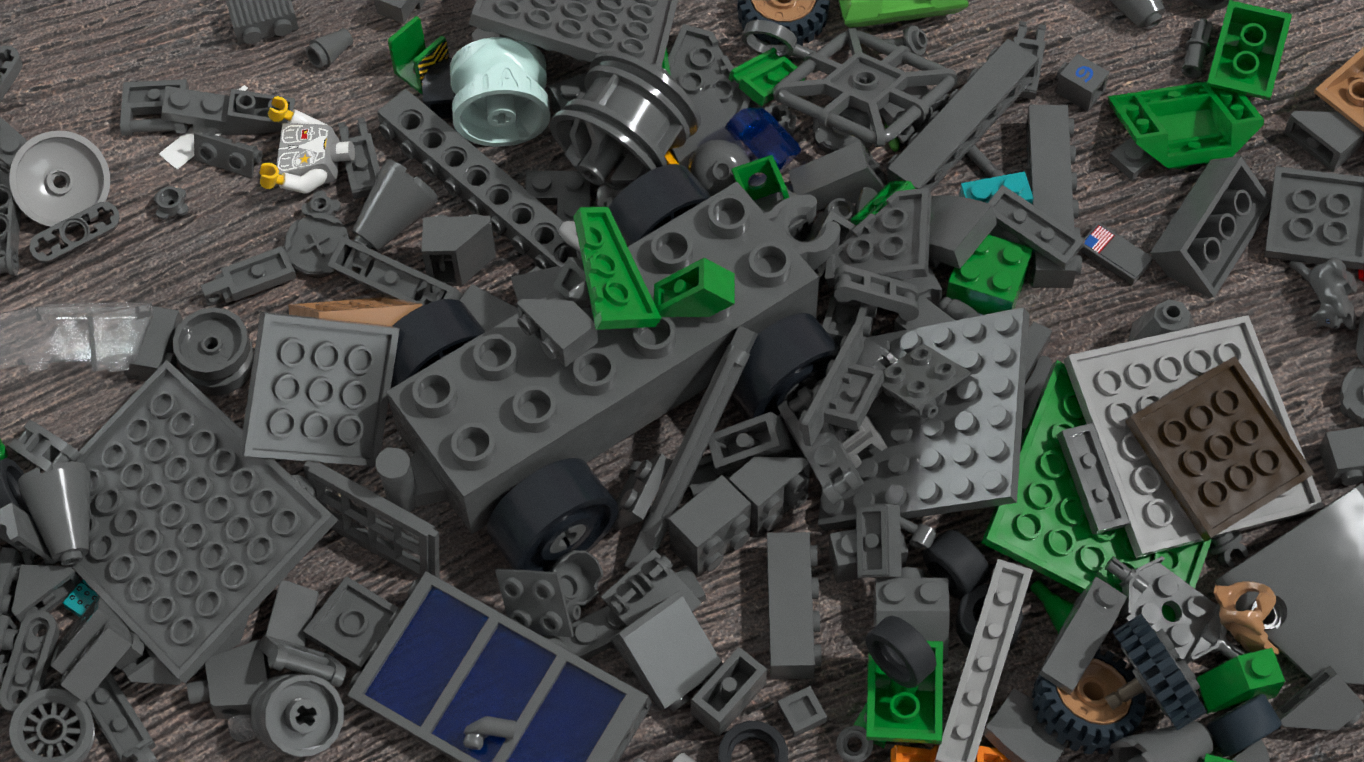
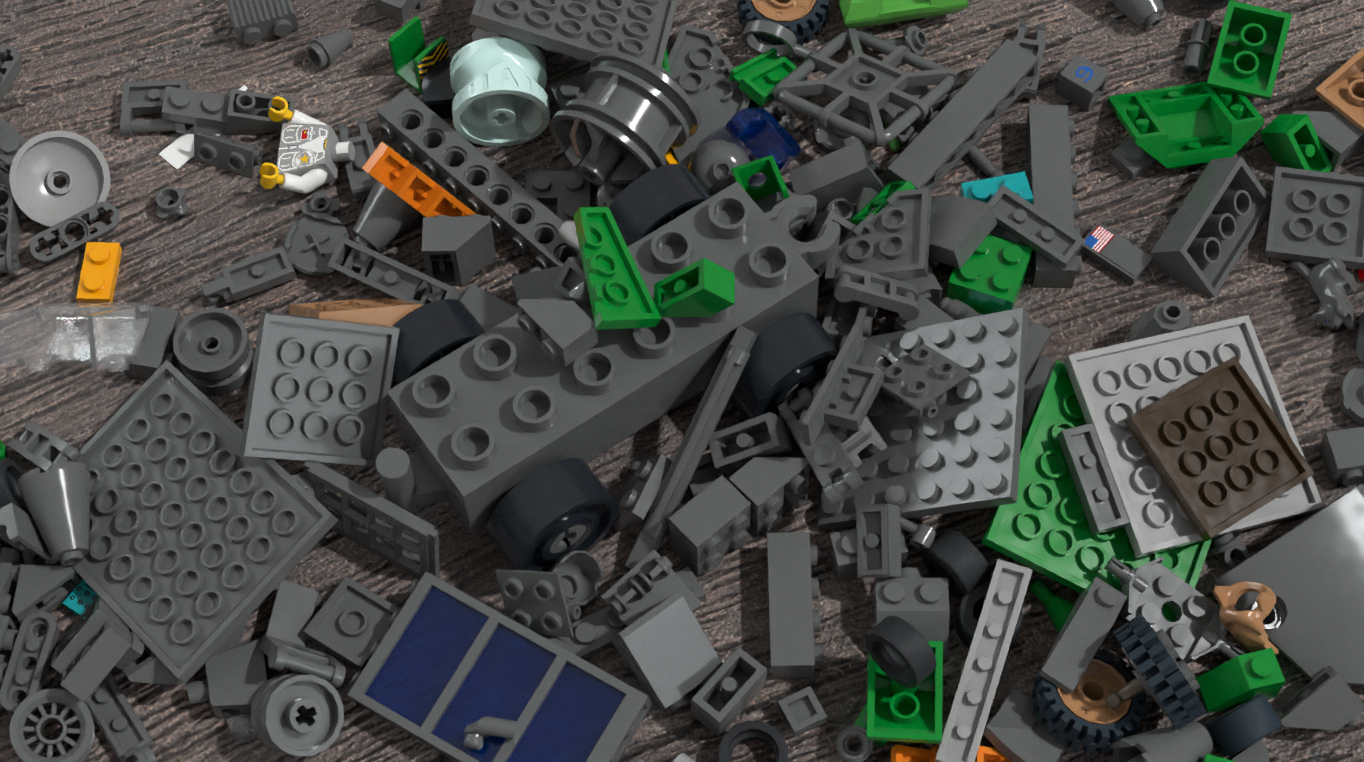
(99, 272): none -> light orange plate
(412, 184): none -> orange slope
(1295, 143): none -> green slope

